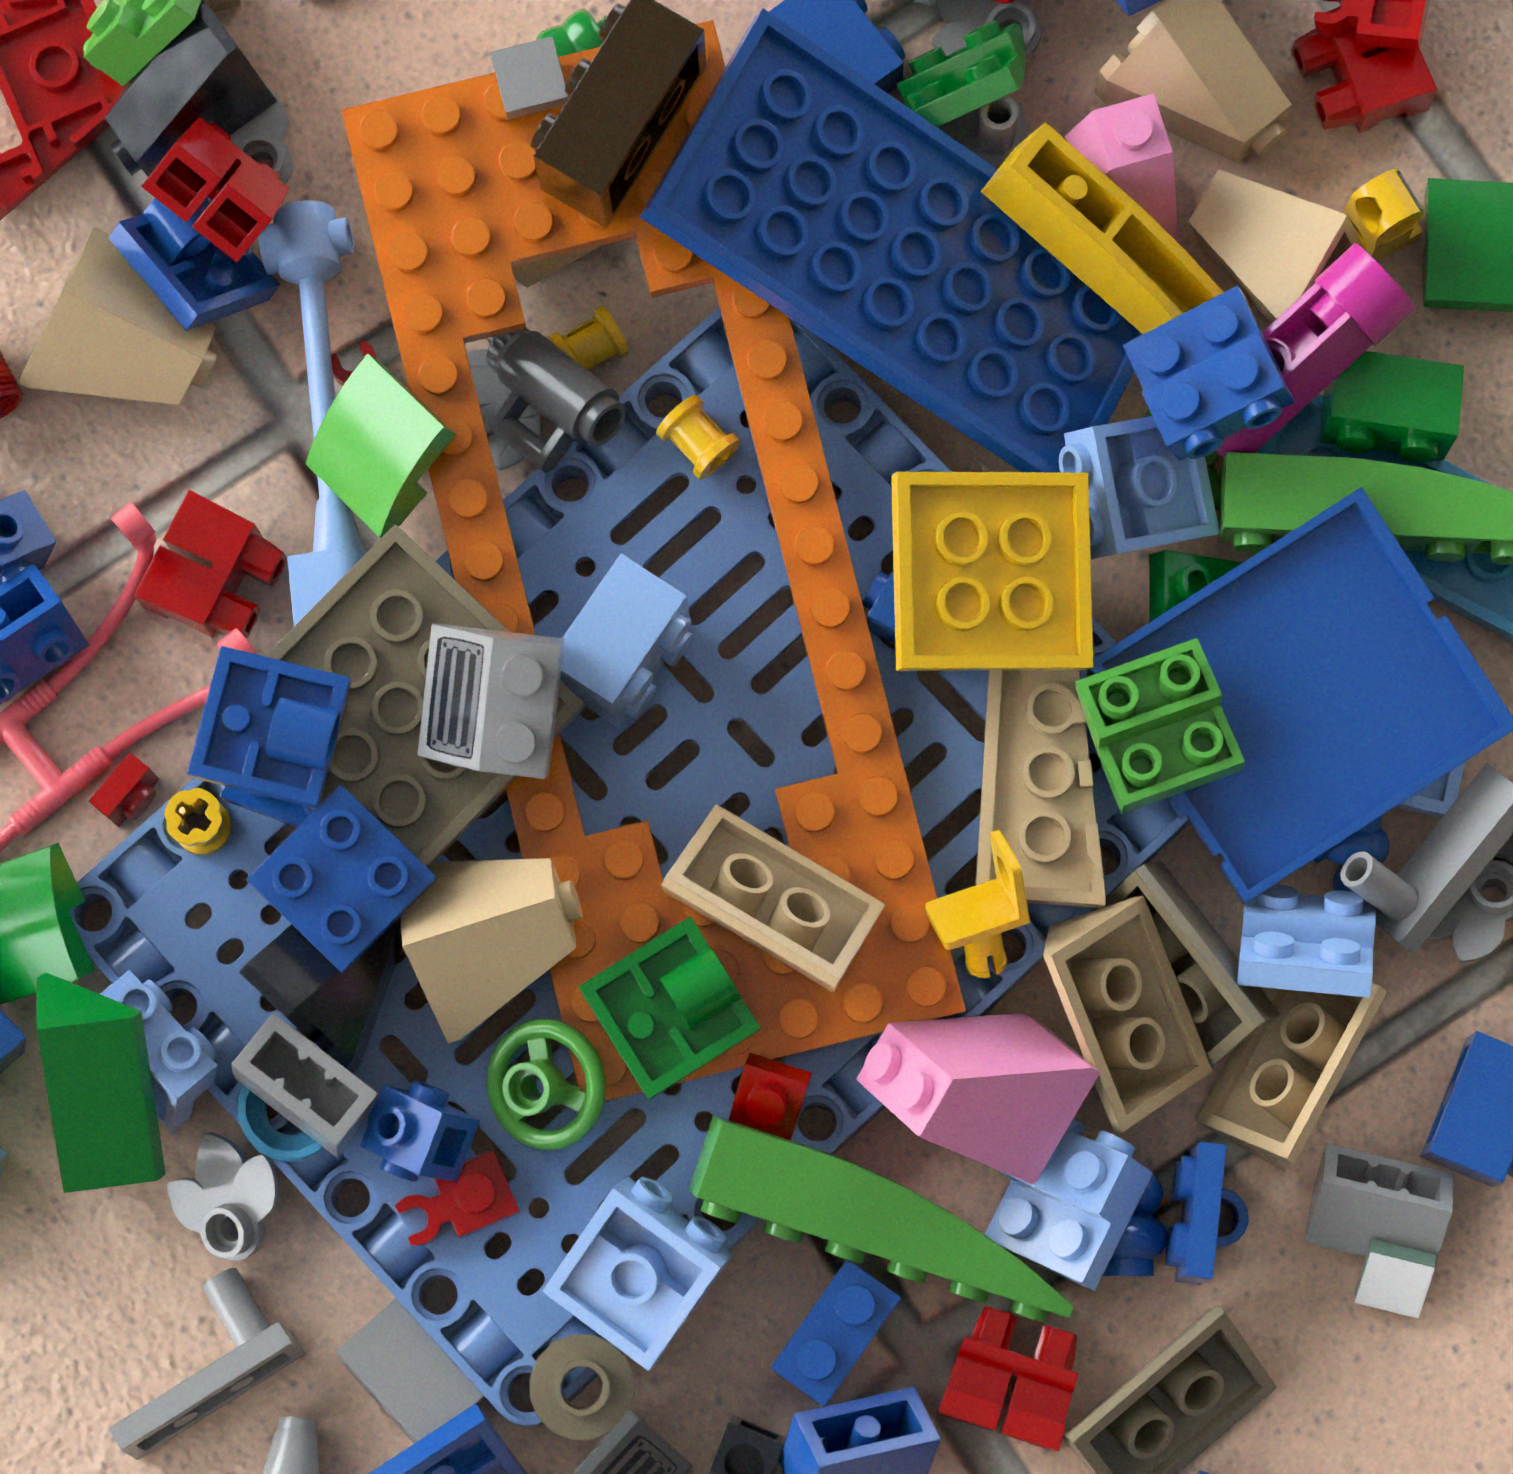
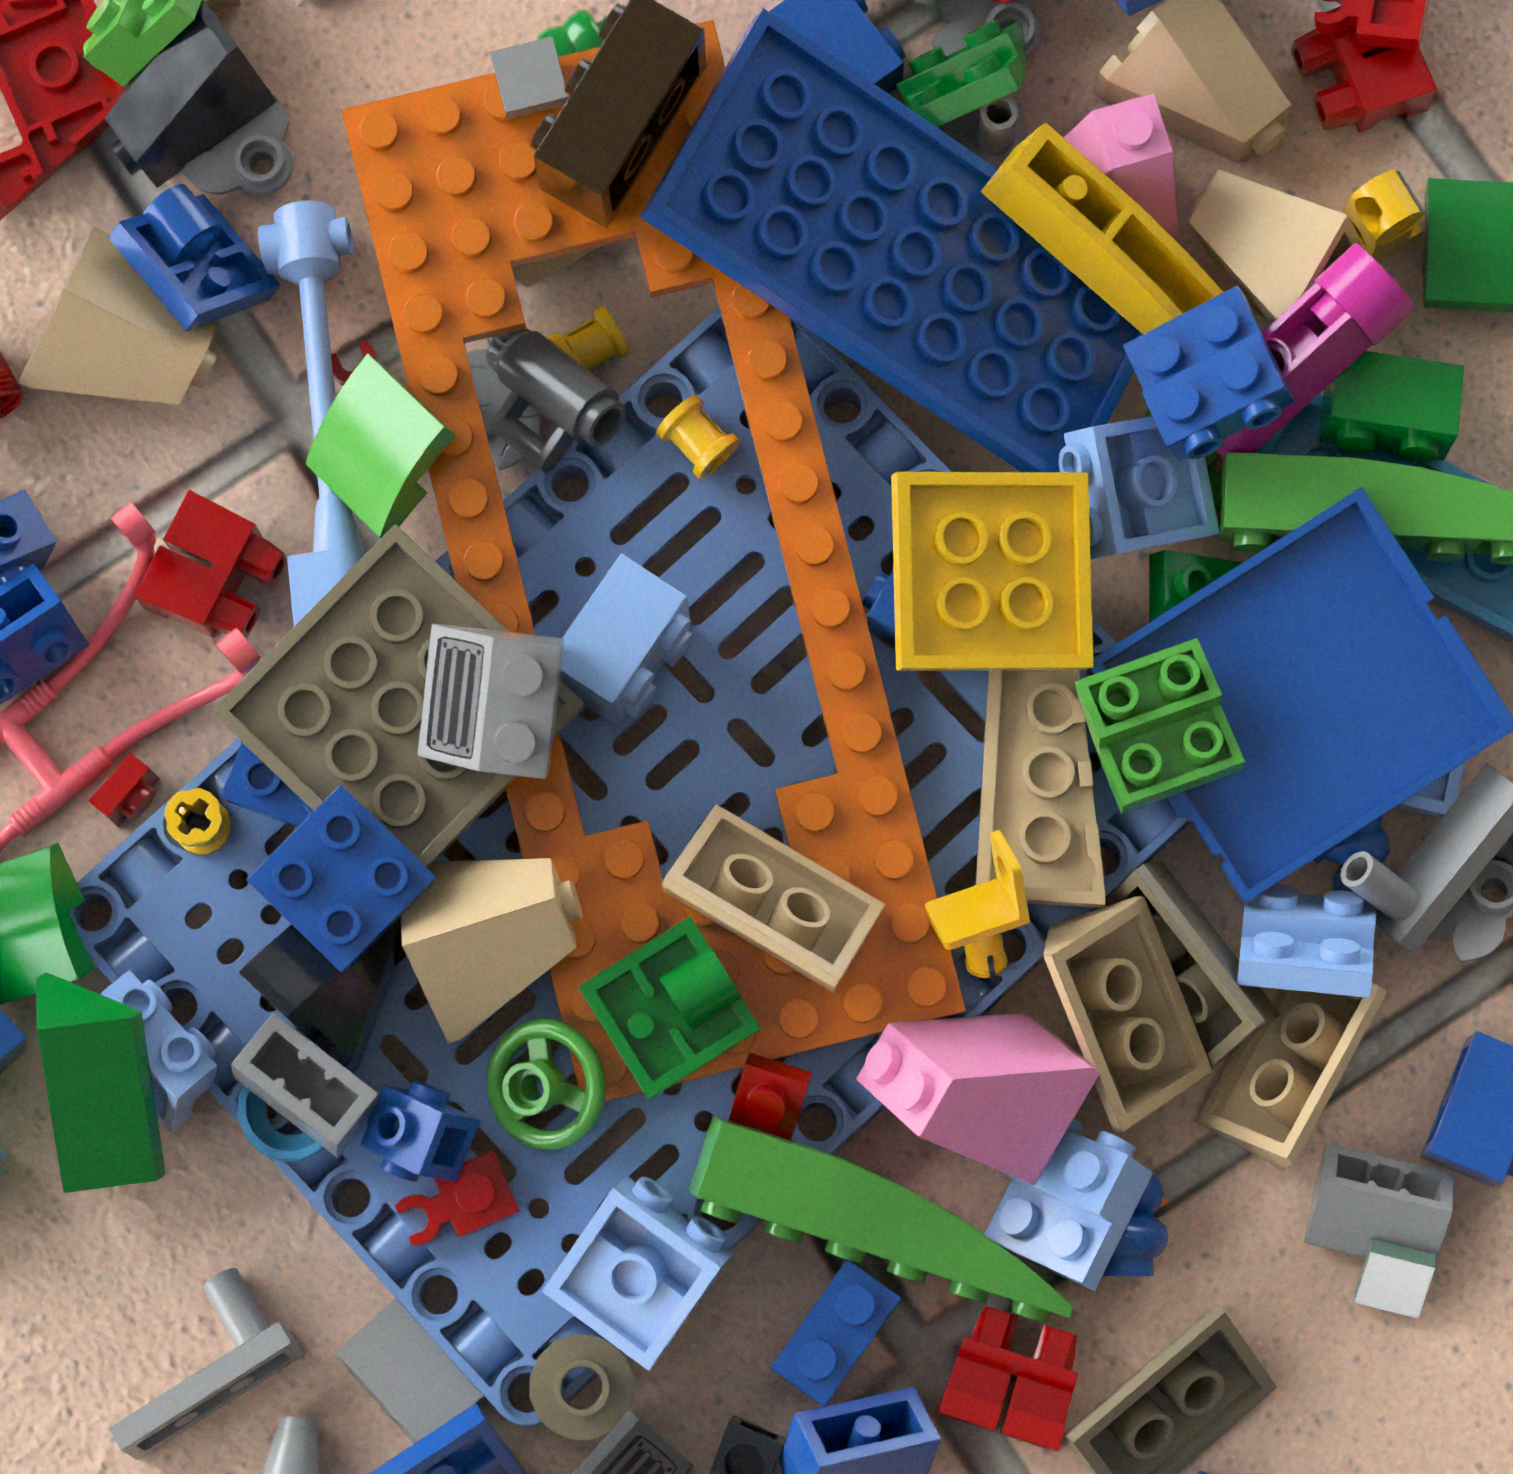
(211, 166): red hips -> none
(226, 1192): light grey plate -> none
(269, 727): blue plate -> none
(1195, 1240): blue plate -> none

